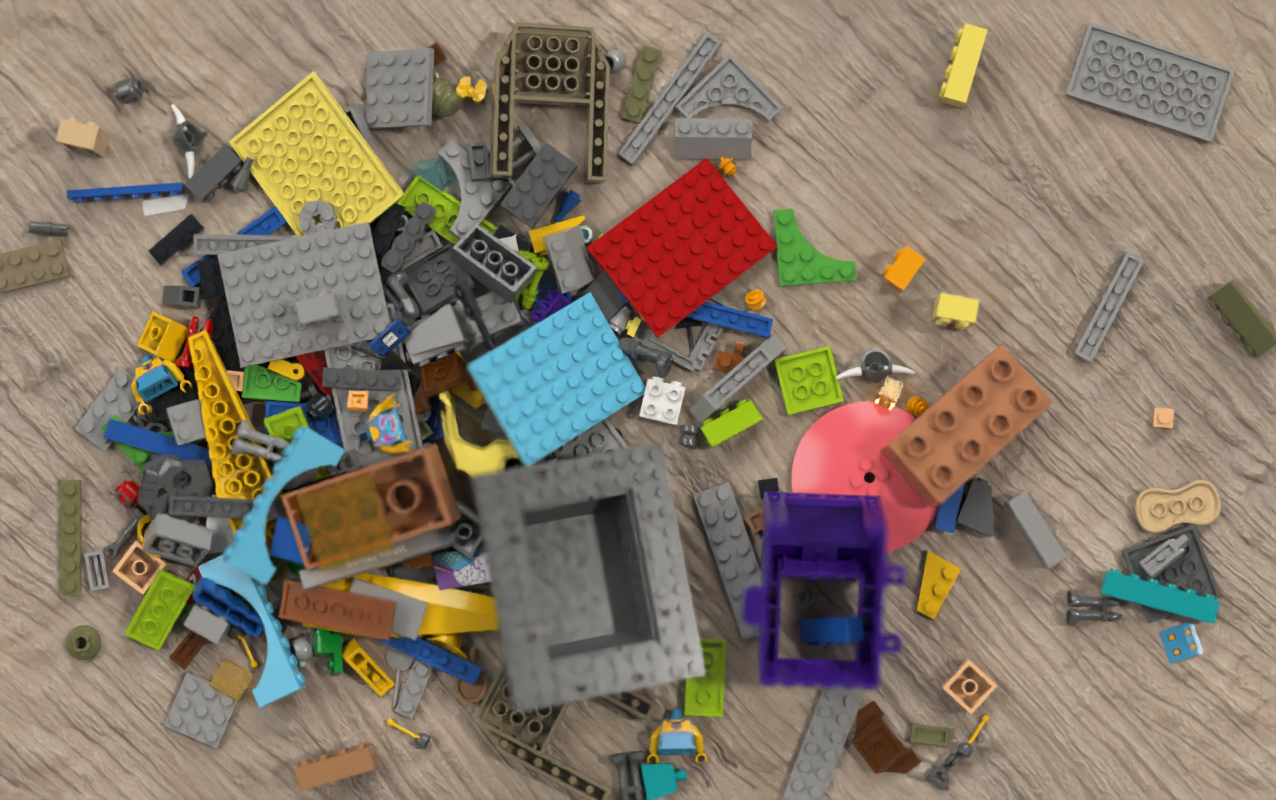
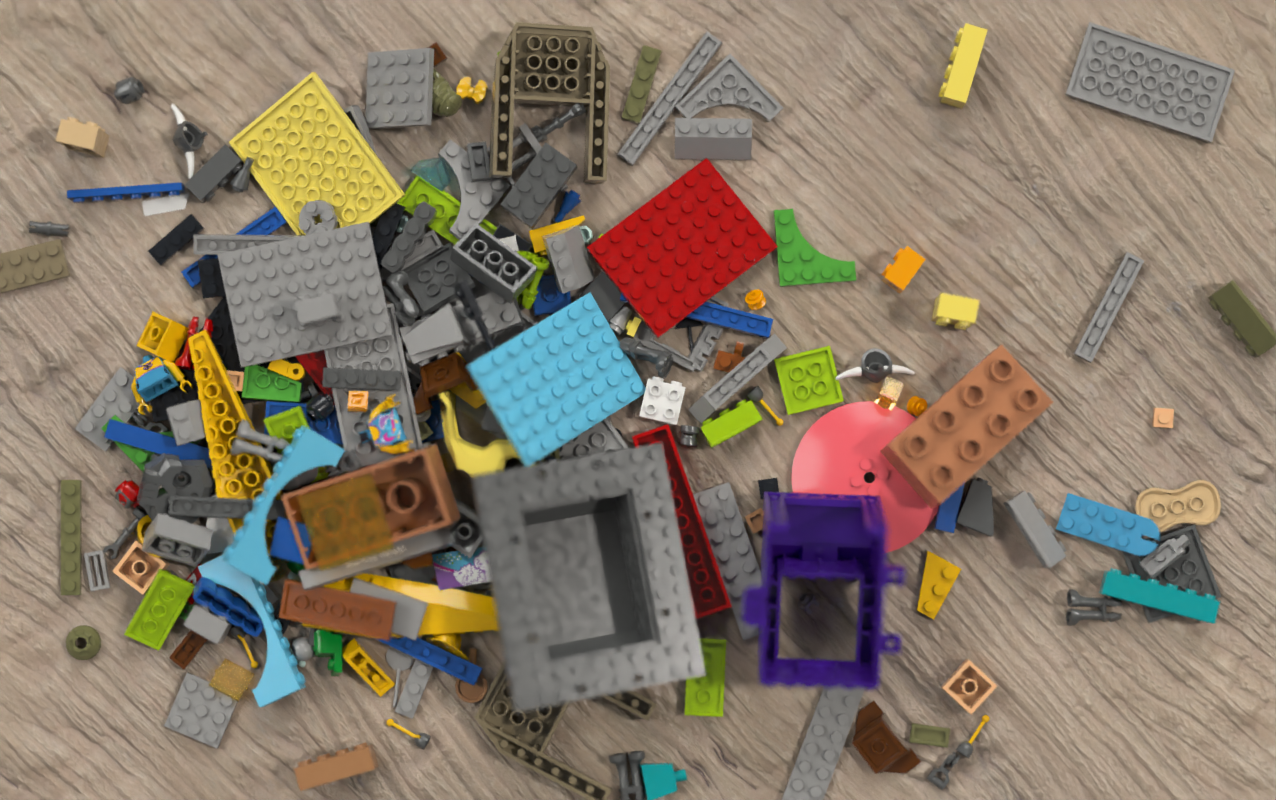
(182, 296): dark grey slope -> none
(390, 337): tile -> none
(391, 361): black piece -> none
(541, 133): none -> dark grey piece
(558, 302): dark purple plate -> none
(616, 60): light grey piece -> none
(676, 737): torso -> none
(703, 575): none -> red brick
(728, 167): light orange wheel -> none
(756, 396): none -> hinge
(831, 630): blue brick -> none
(1108, 526): none -> dark azure plate
(1181, 642): dark azure sticker -> none

